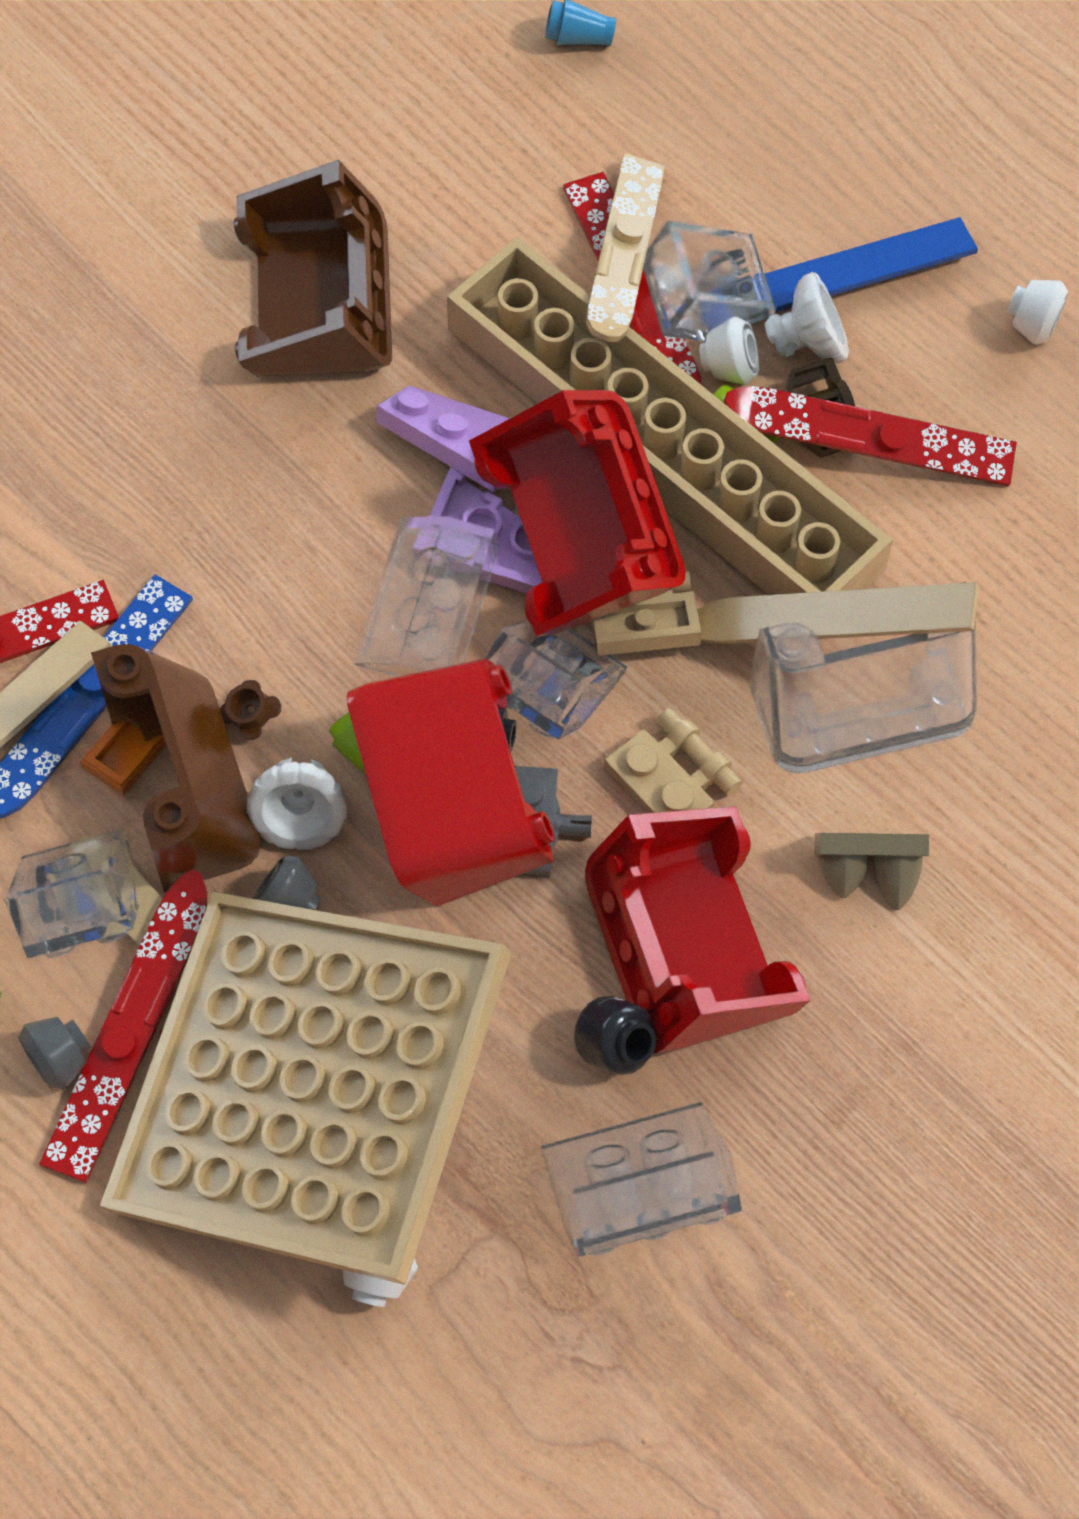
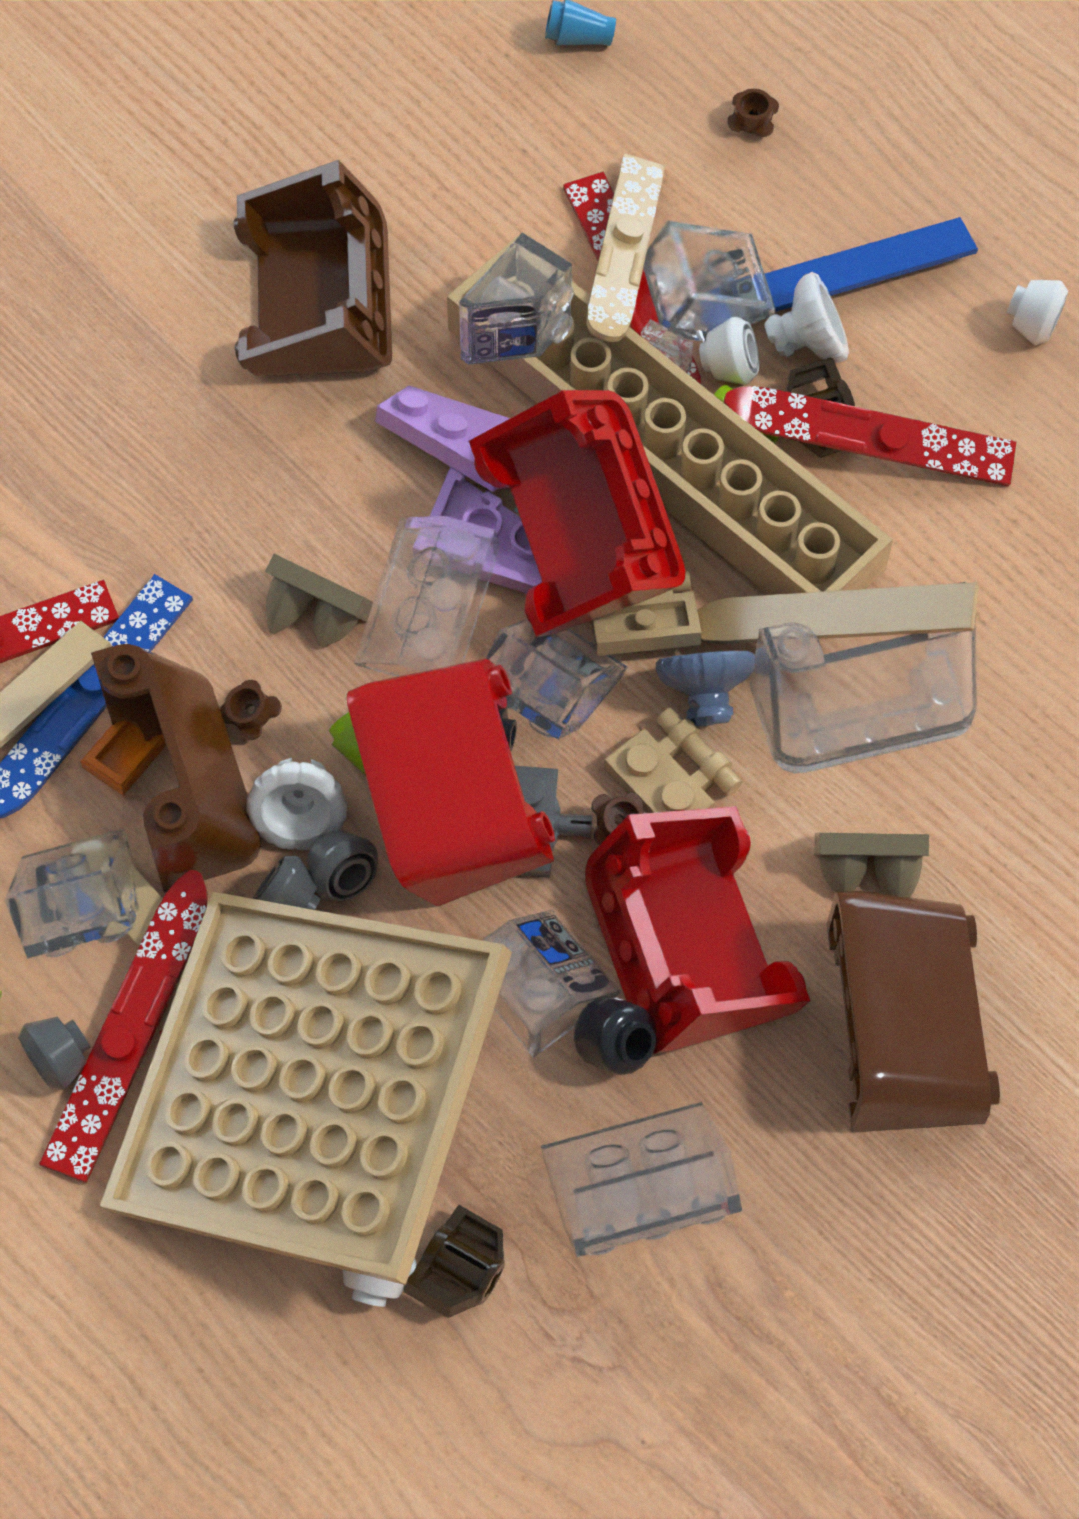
(293, 592): none -> dark tan tile
(342, 865): none -> dark grey cone
(458, 1264): none -> dark brown piece
(517, 305): none -> clear slope
(546, 979): none -> clear slope
(607, 808): none -> reddish brown plate
(670, 344): none -> clear tile
(707, 681): none -> sand blue hair
(753, 102): none -> reddish brown plate
(910, 1012): none -> reddish brown windscreen

